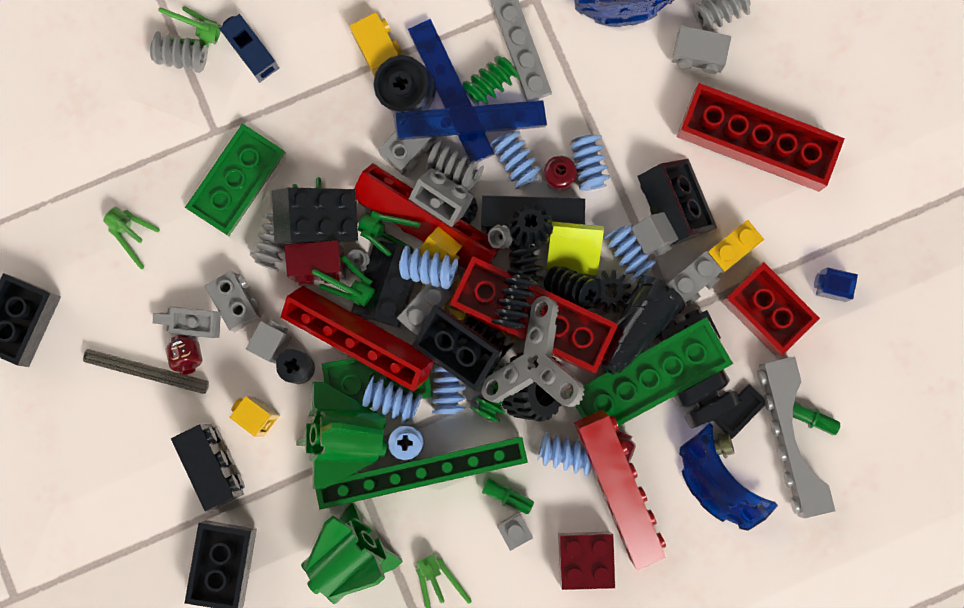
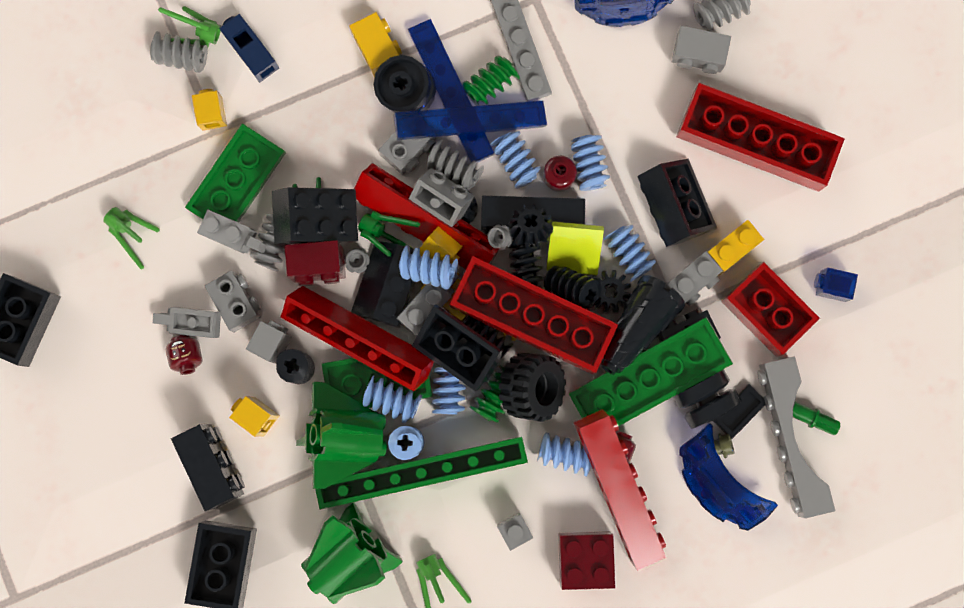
(145, 371): clear smoke axle -> none
(209, 109): none -> yellow brick
(230, 233): none -> light grey hinge
(358, 293): green plant -> none
(508, 496): green axle -> none
(514, 300): black piece -> none
(522, 371): light grey piece -> none
(655, 234): light grey brick -> none

